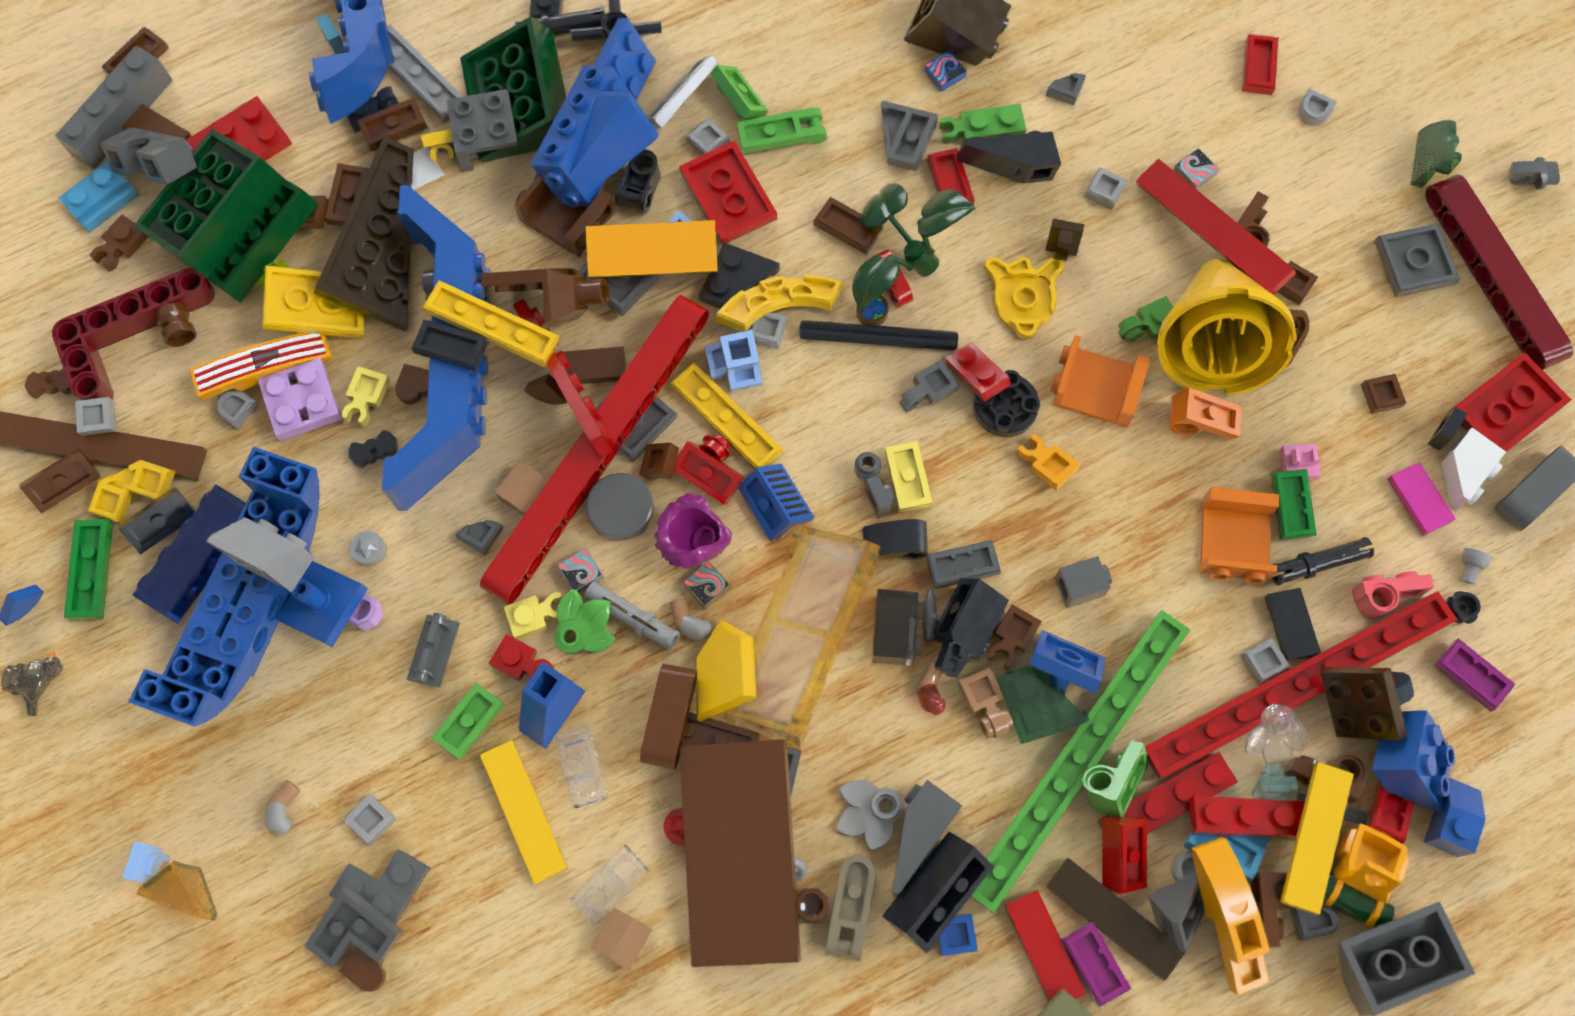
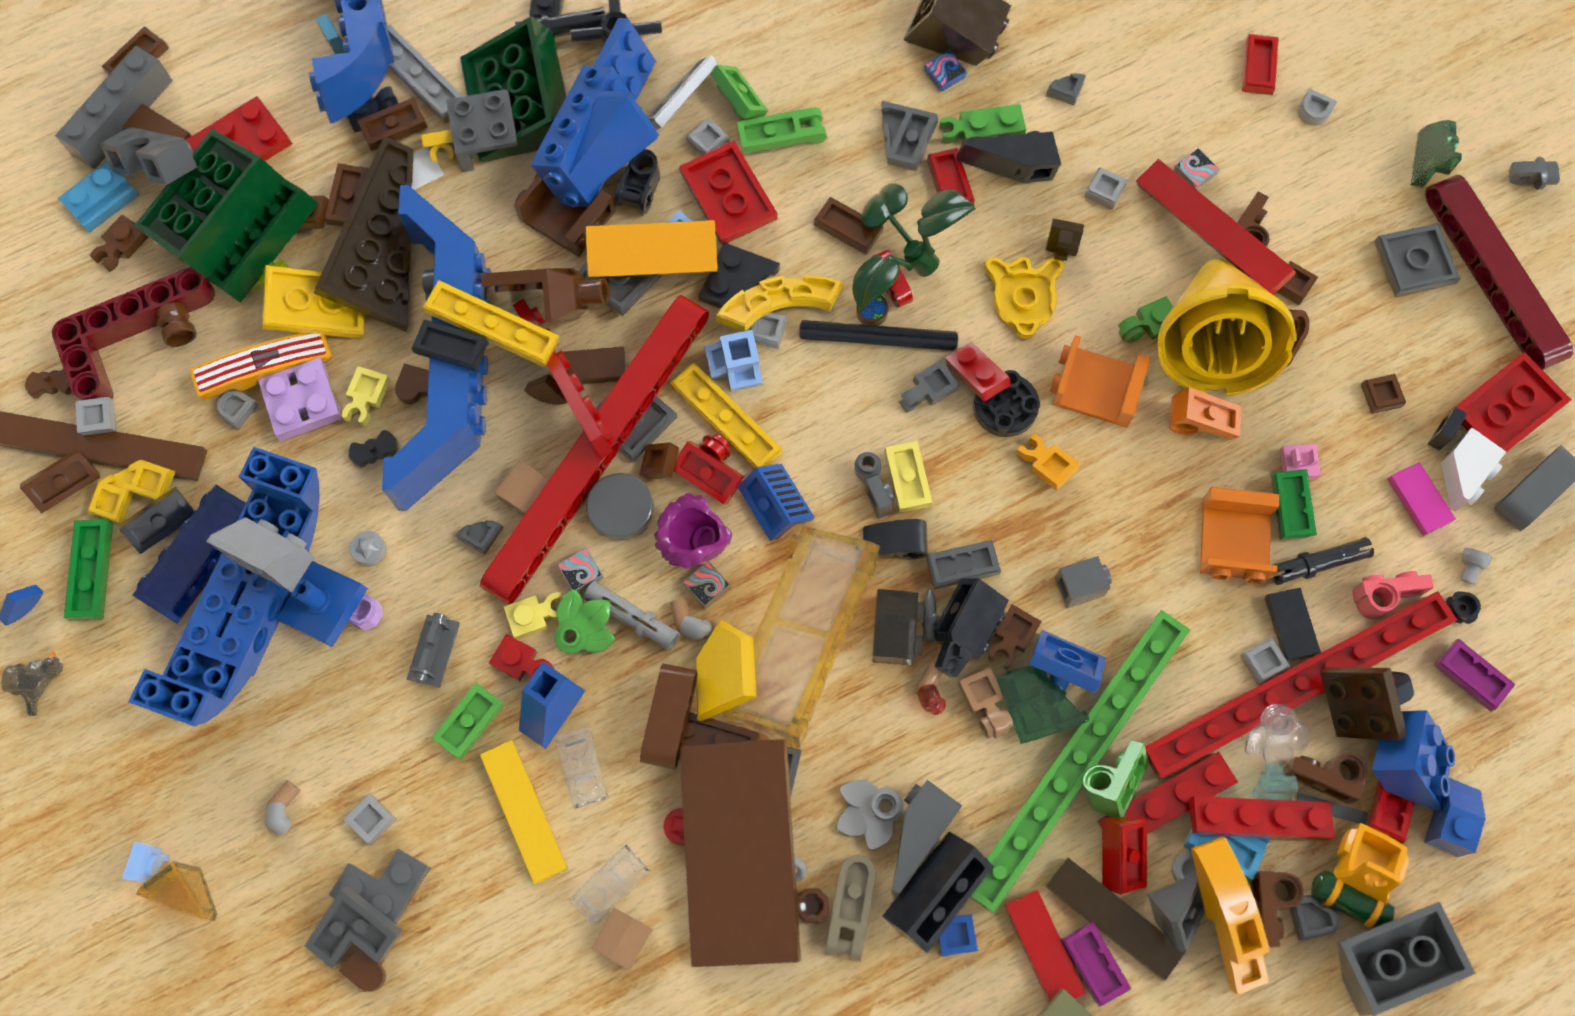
(1317, 838): yellow tile -> none

